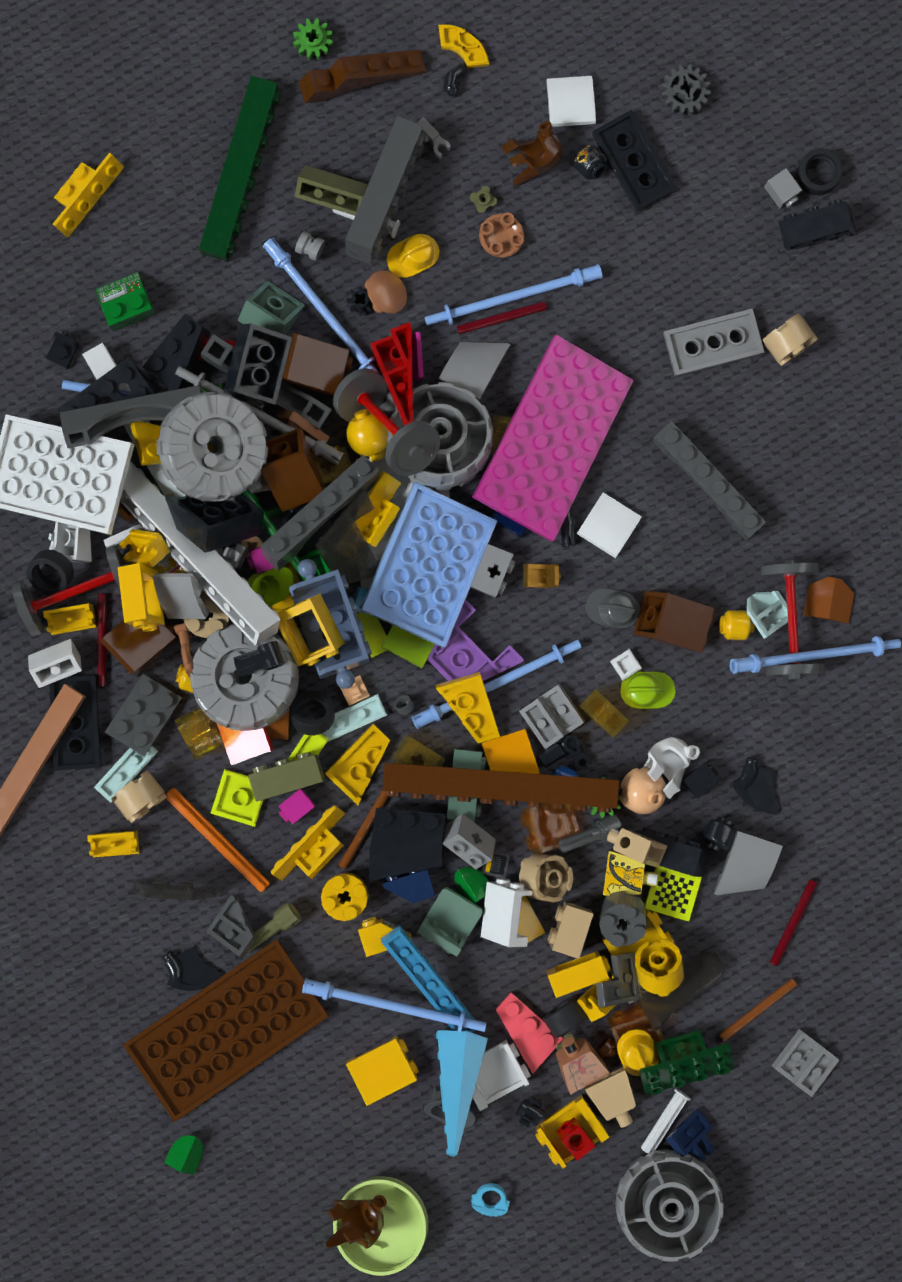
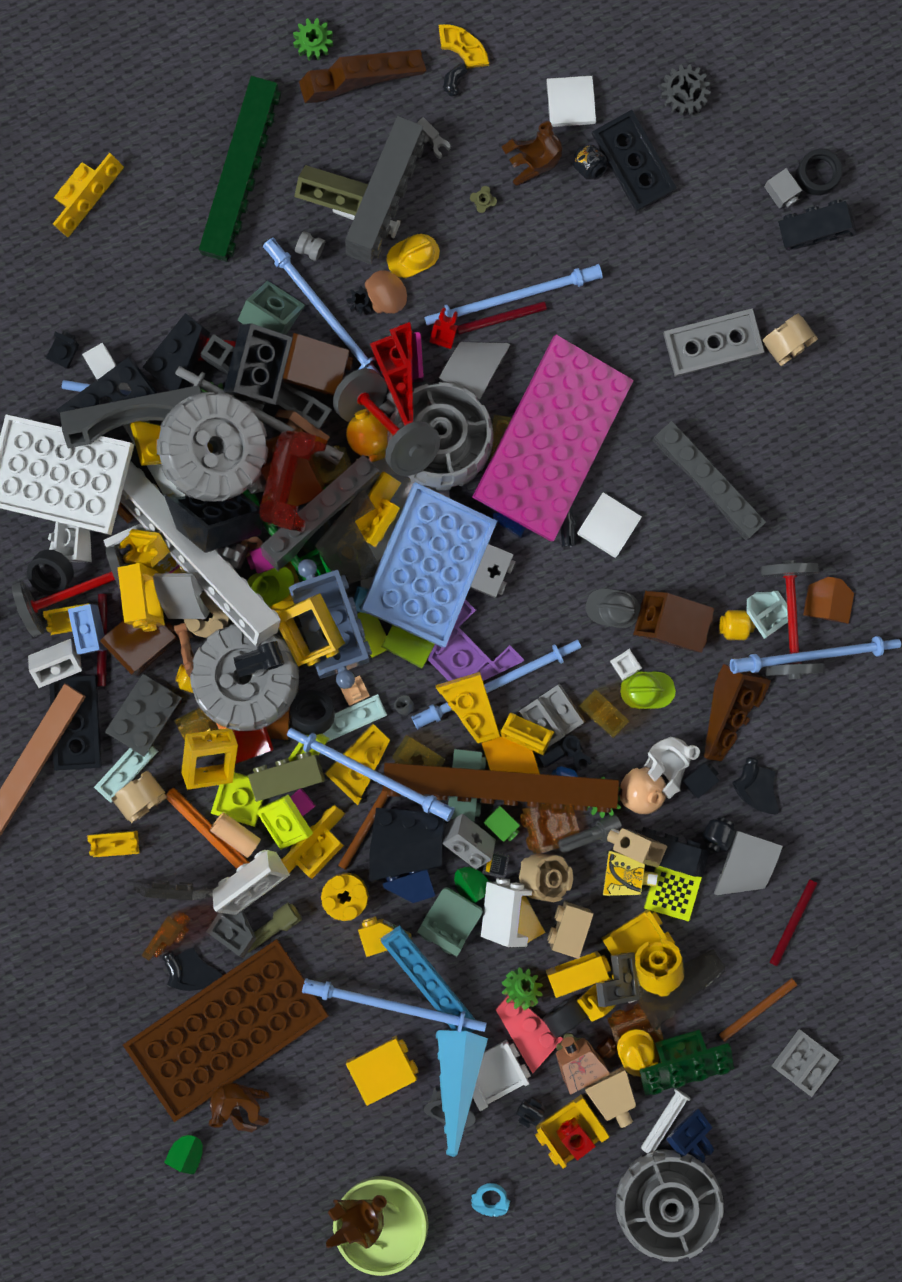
(87, 628): none -> light blue panel
(125, 301): green slope -> none
(171, 931): none -> clear orange plate
(197, 745): none -> yellow window
(226, 1103): none -> reddish brown piece
(235, 834): none -> light nougat pin
(249, 883): none -> white slope
(284, 822): none -> neon yellow tile
(288, 450): none -> clear red windscreen
(428, 803): none -> light blue bar
(444, 330): none -> red plate
(501, 235): nougat dish -> none
(502, 824): none -> bright green brick
(522, 988): none -> bright green gear
(526, 733): none -> yellow hinge
(541, 576): pearl gold bracket -> none
(622, 919): dark grey brick -> none
(731, 703): none -> reddish brown wedge

